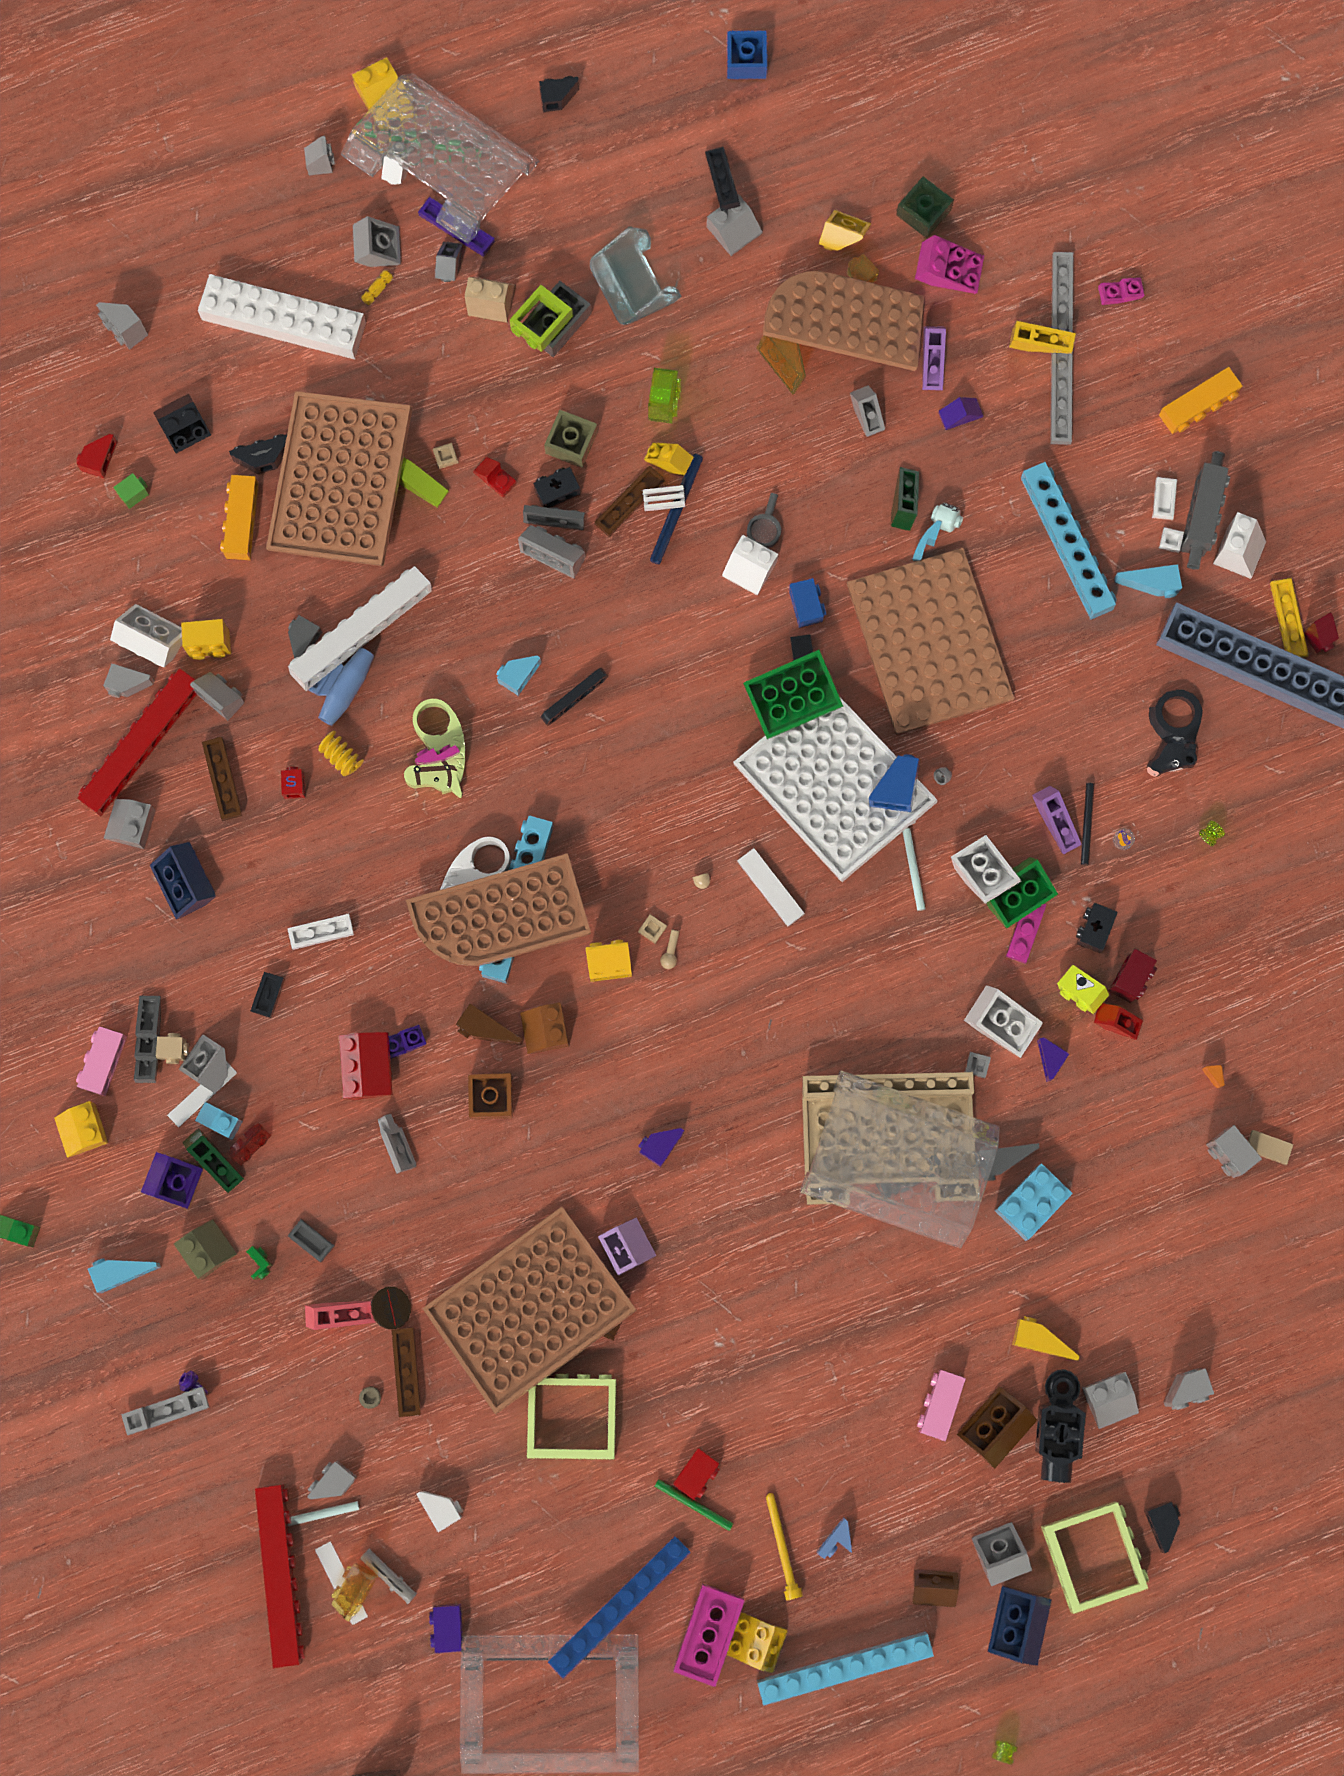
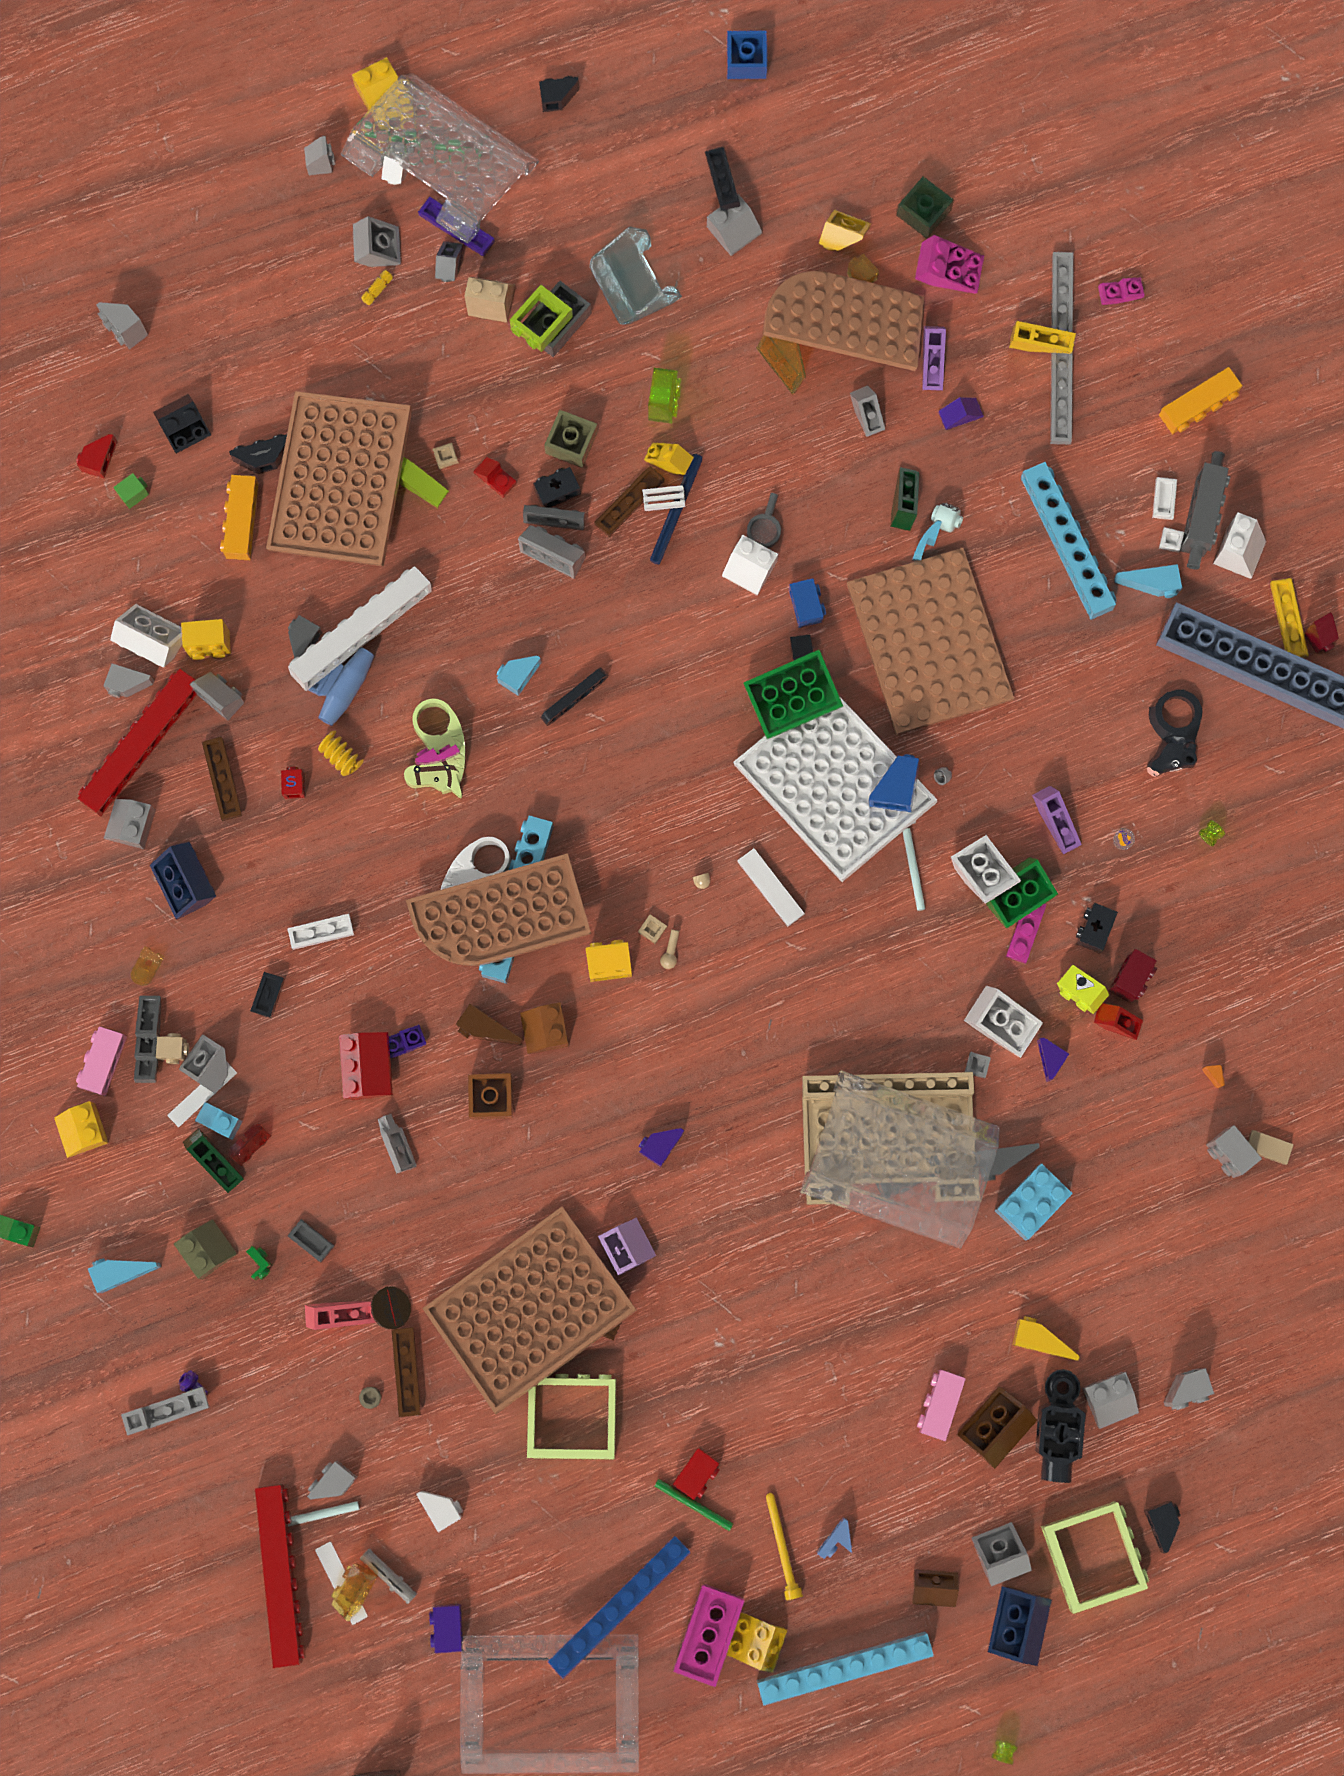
(143, 974): none -> clear yellow plate
(171, 1180): dark purple slope -> none
(282, 316): white brick -> none
(1087, 823): black bar -> none

